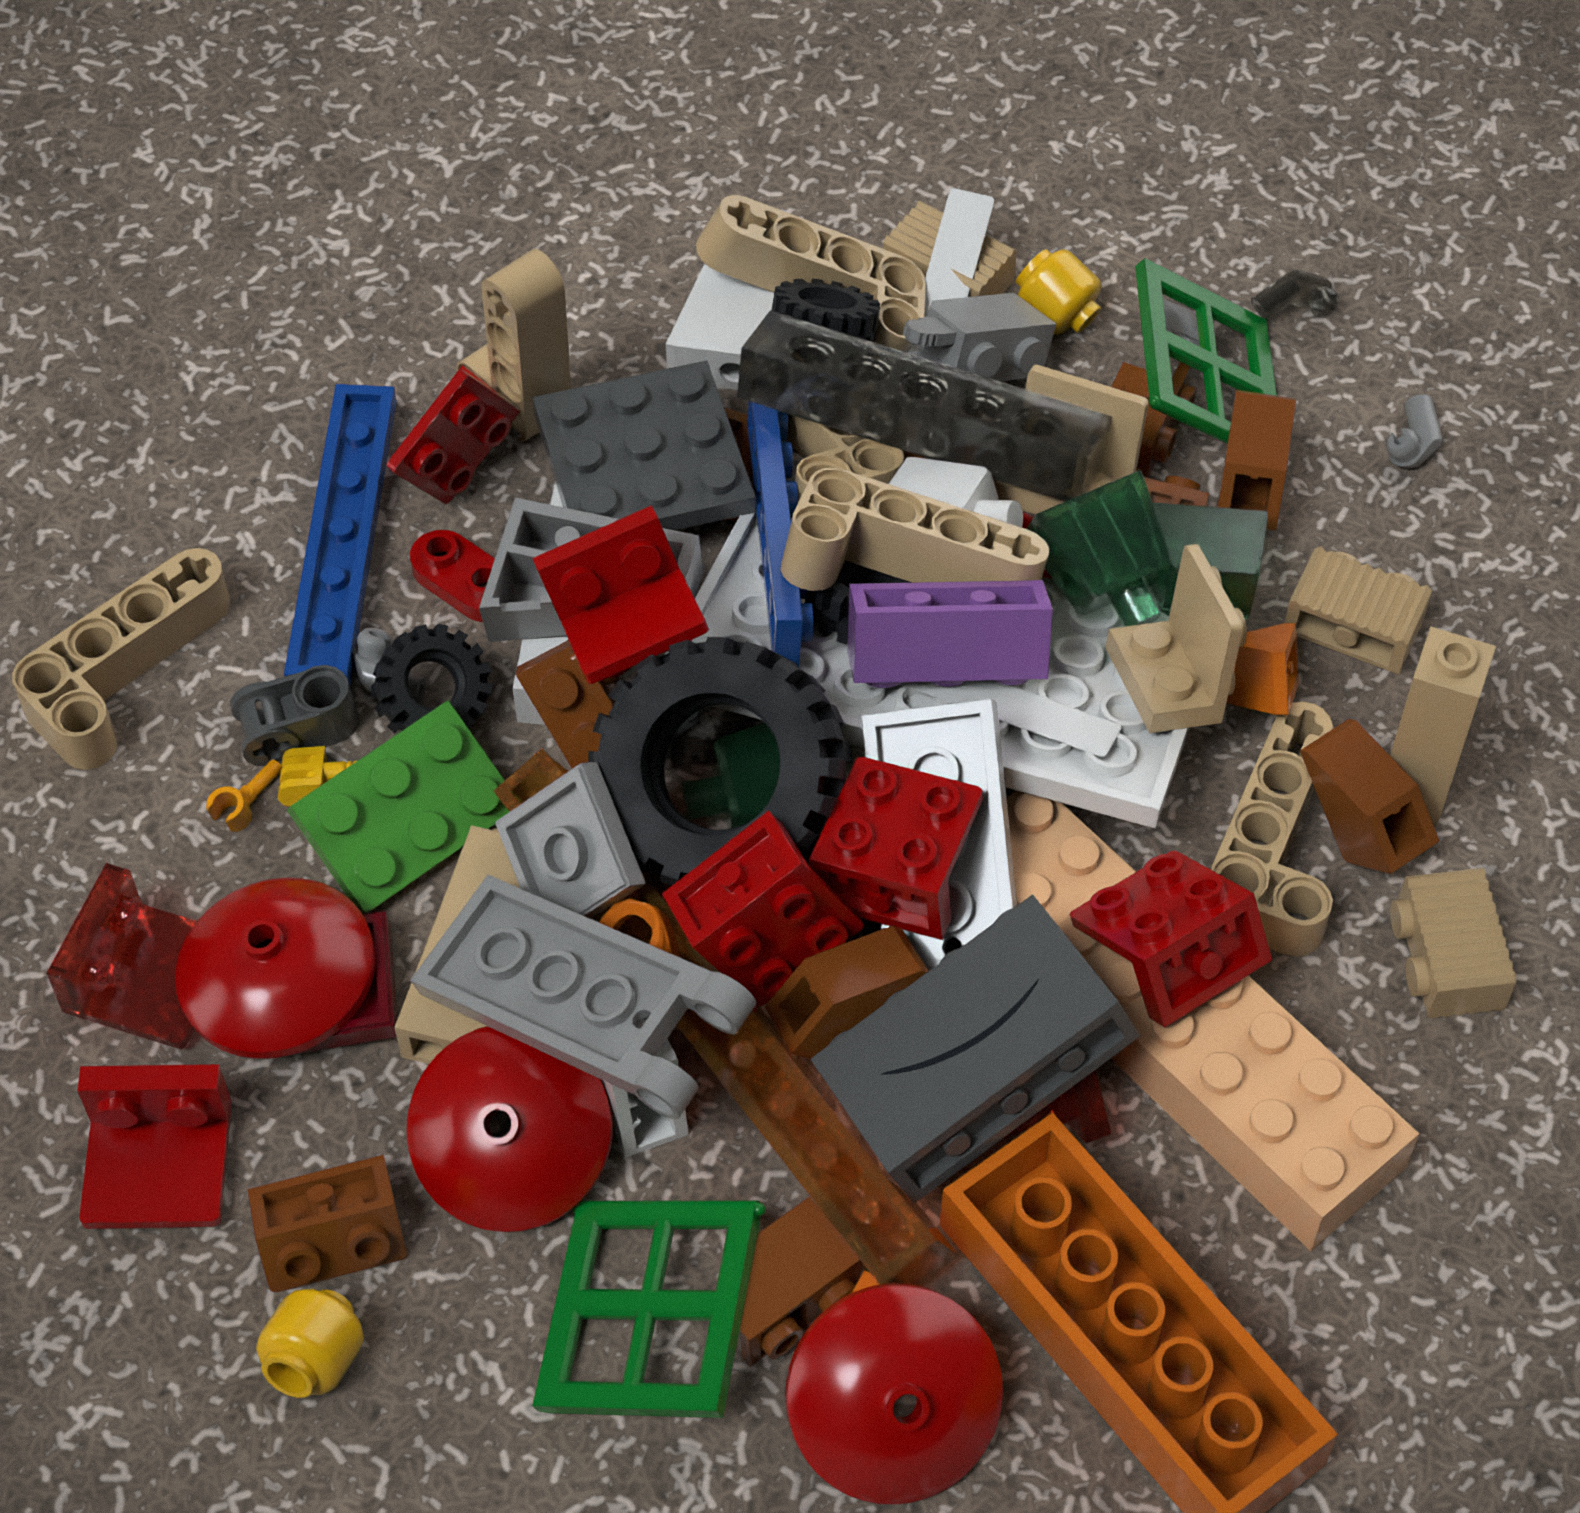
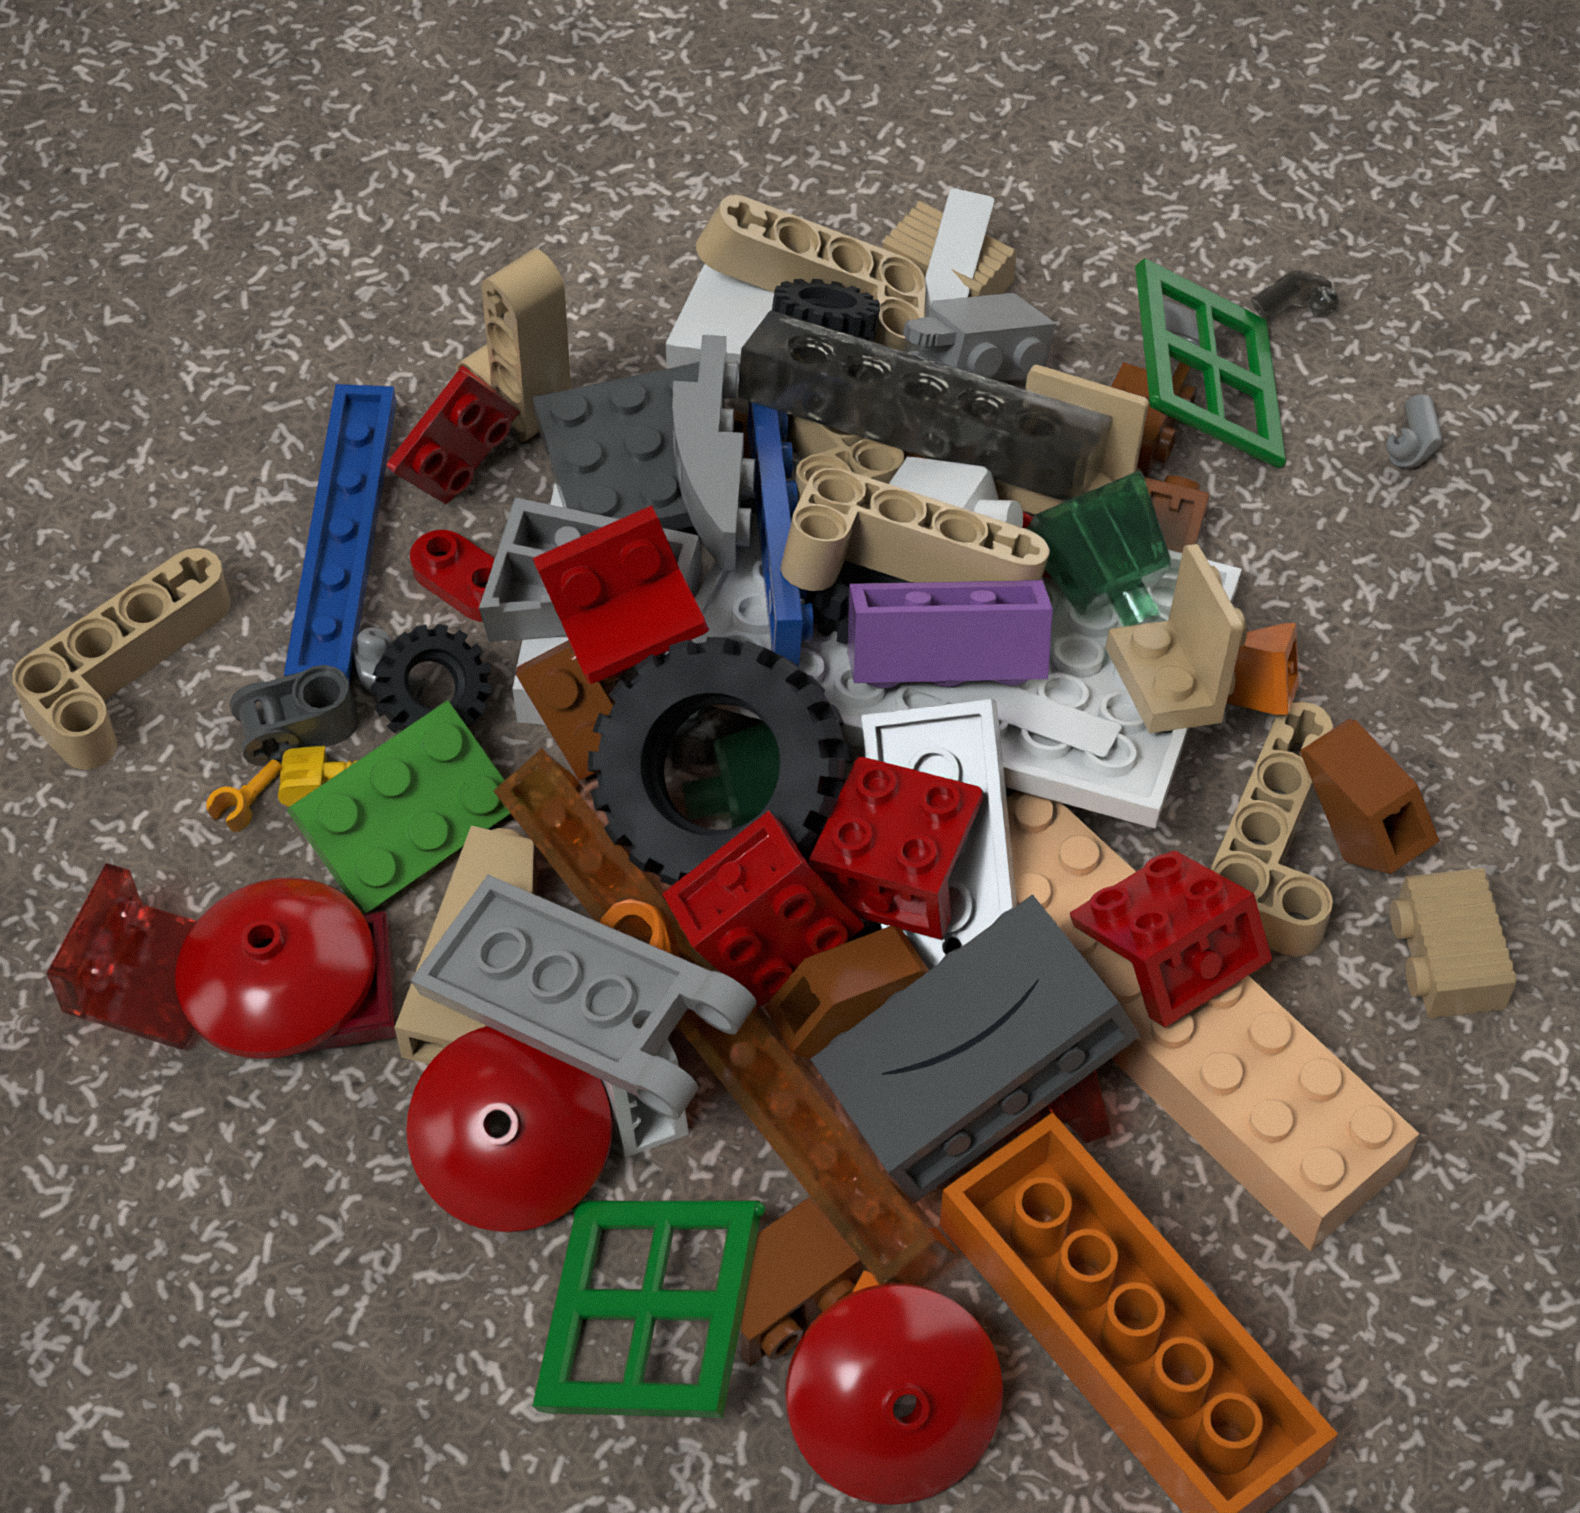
(154, 1145): red bracket -> none
(309, 1342): yellow head -> none
(326, 1224): dark orange bracket -> none
(572, 844): light grey plate -> none
(711, 454): none -> light grey slope
(1061, 289): yellow head -> none
(1229, 541): clear green torso -> none
(1257, 454): dark orange slope -> none
(1358, 609): tan brick -> none
(1440, 712): tan slope -> none

